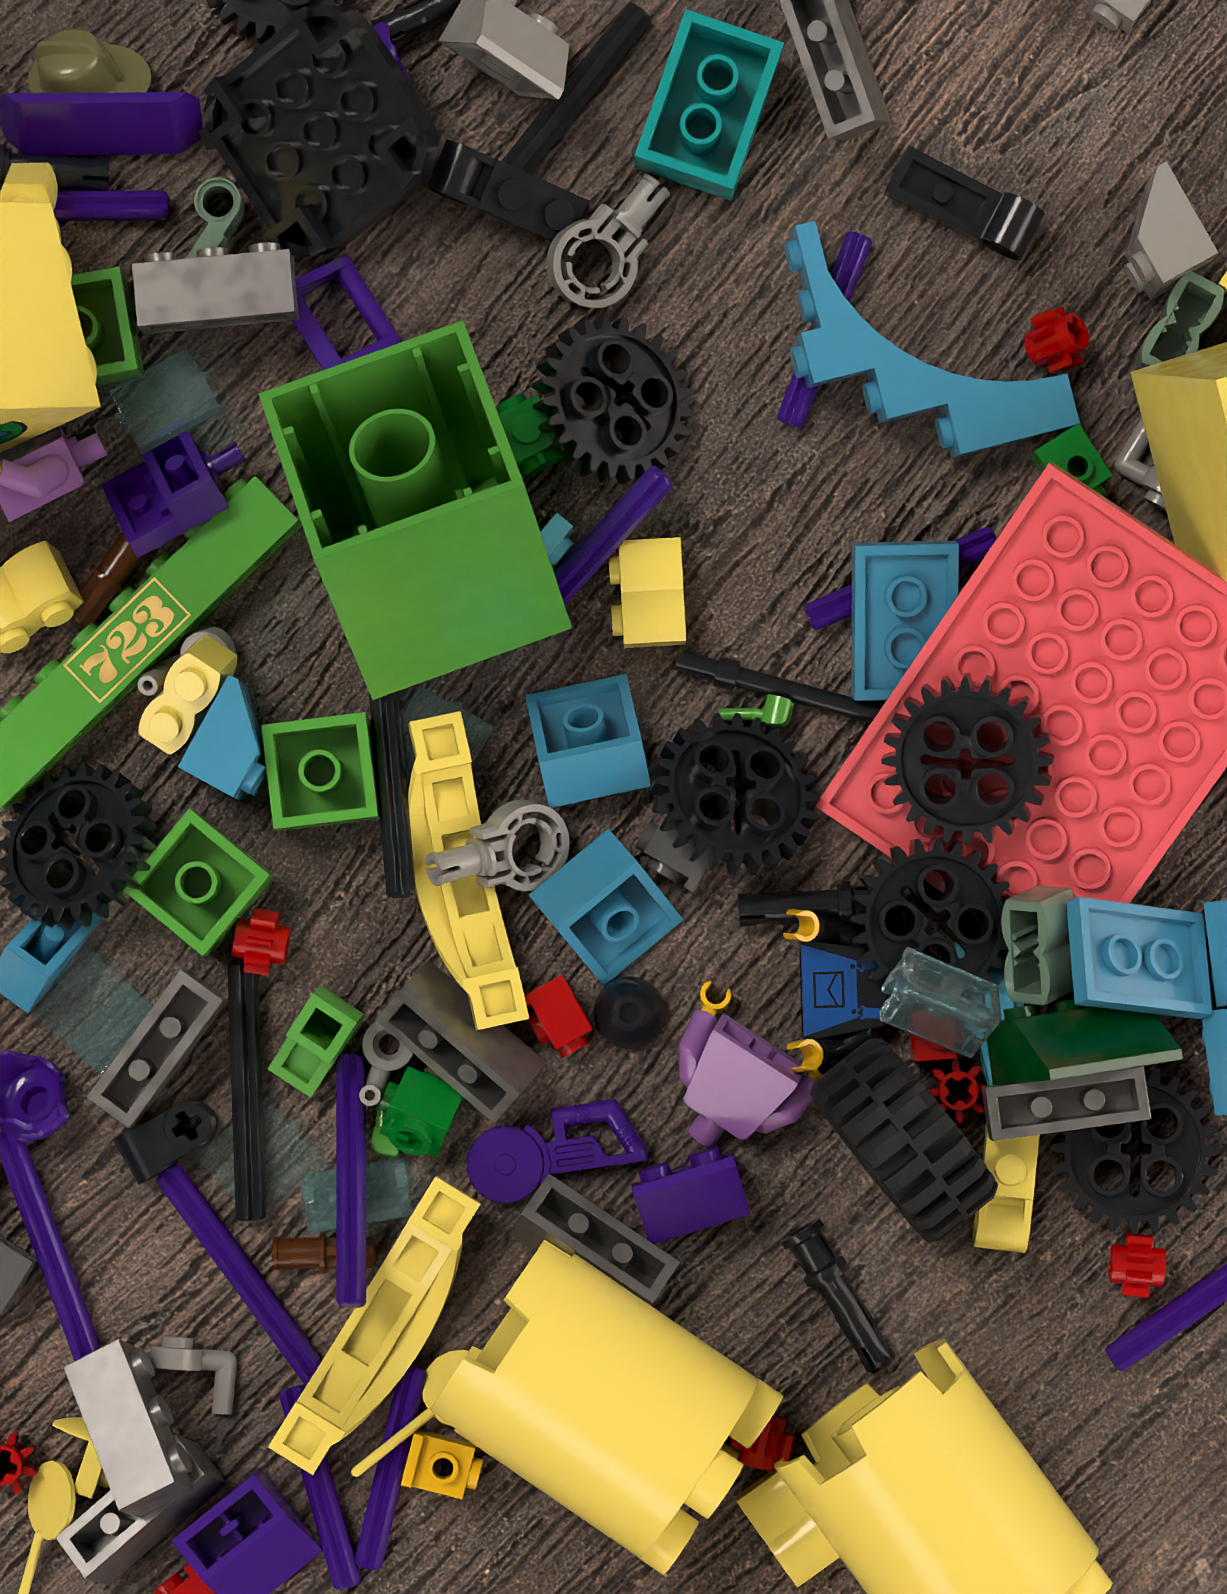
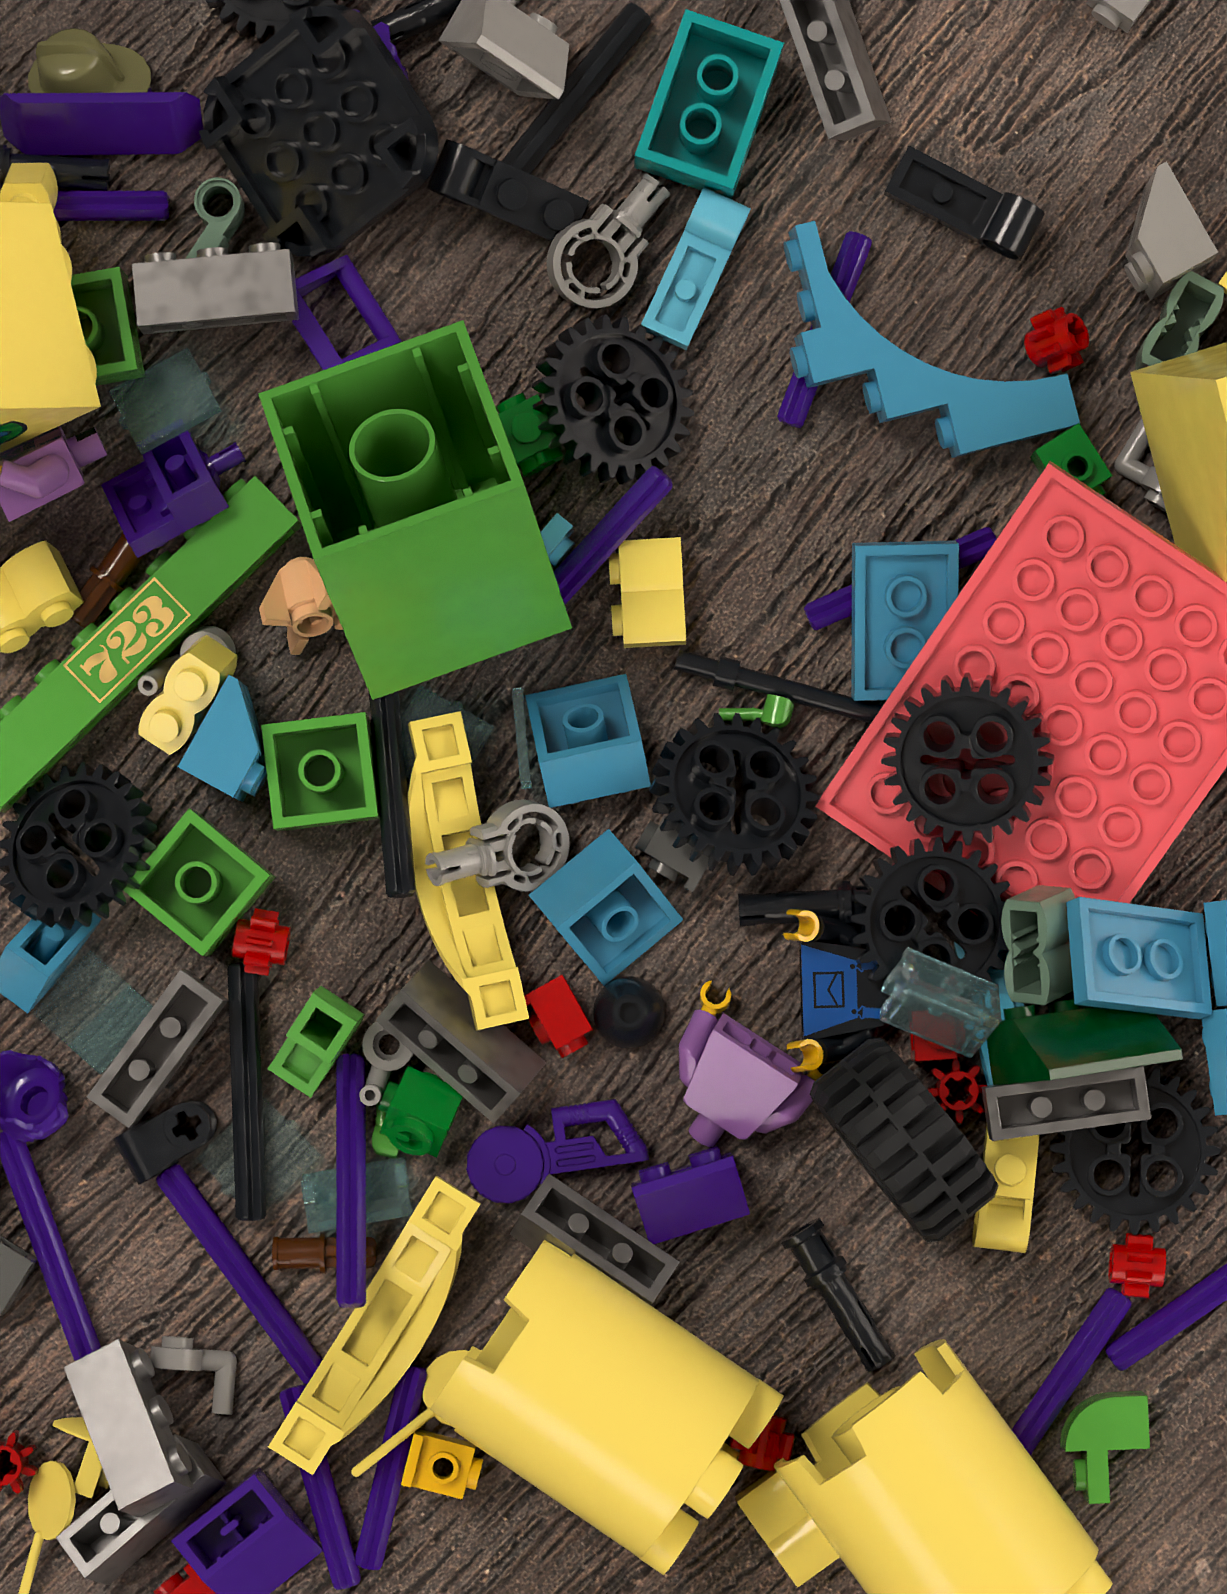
(299, 603): none -> light nougat brick
(522, 738): none -> clear light blue piece
(695, 268): none -> medium azure plate
(1071, 1368): none -> dark purple axle
(1101, 1425): none -> bright green brick

